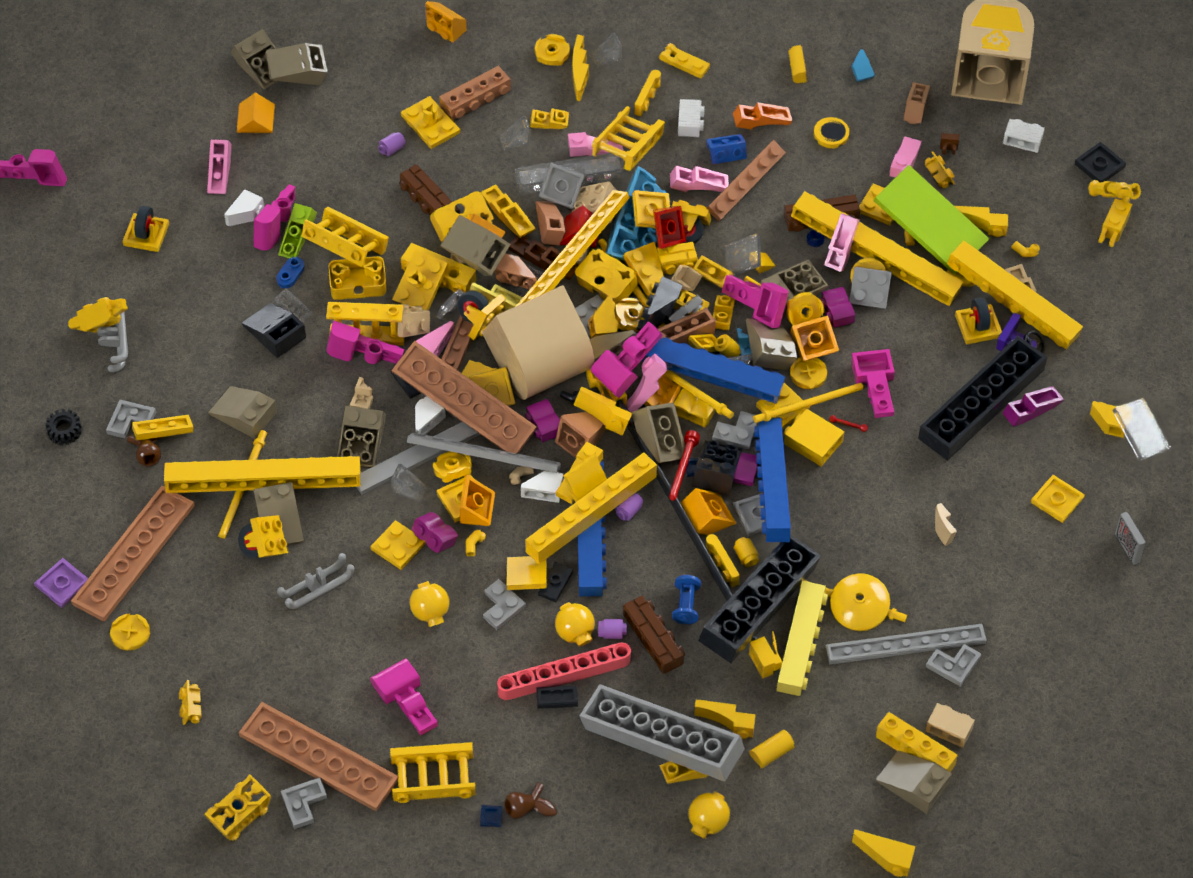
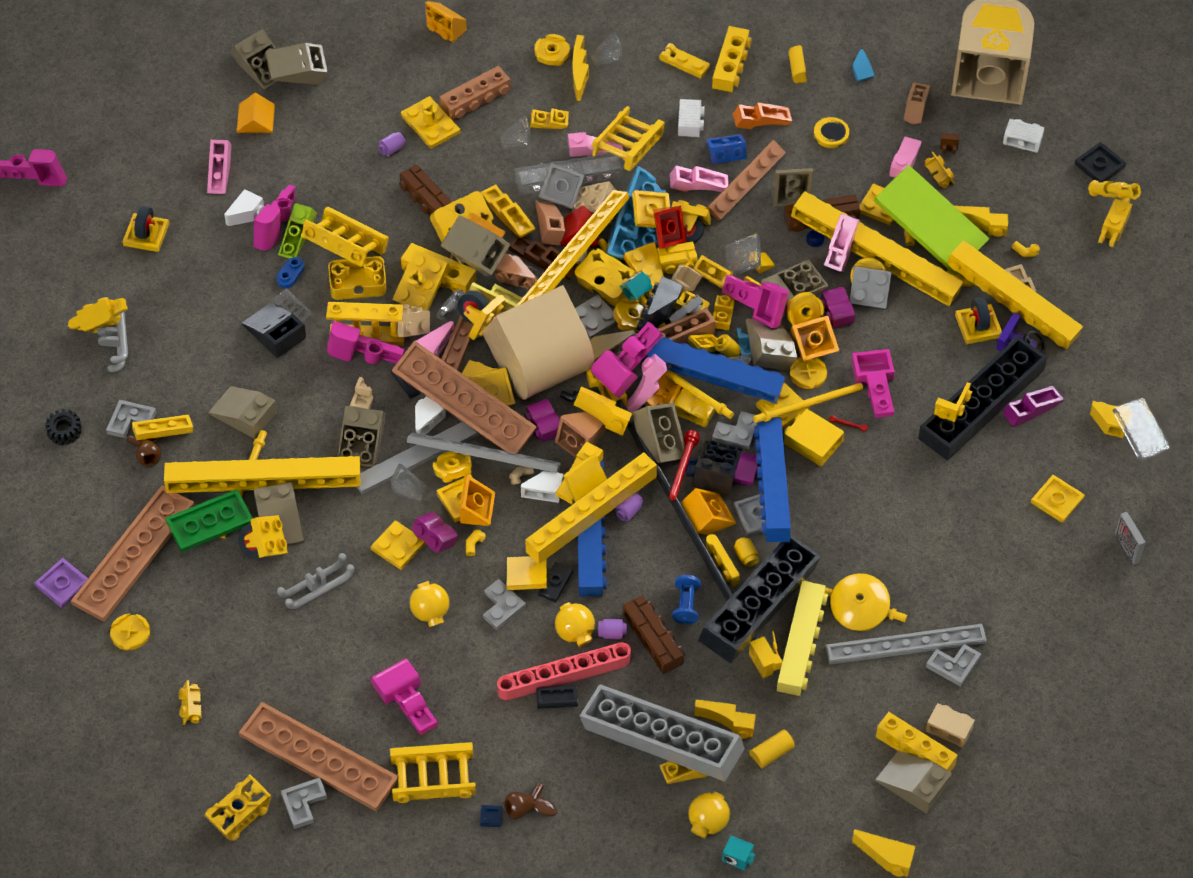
(209, 520): none -> green plate
(603, 319): yellow slope -> none
(636, 286): none -> teal brick
(647, 92): yellow plate -> none
(731, 59): none -> yellow brick
(738, 853): none -> teal brick
(790, 185): none -> dark tan slope
(942, 526): tan slope -> none
(949, 410): none -> yellow bracket

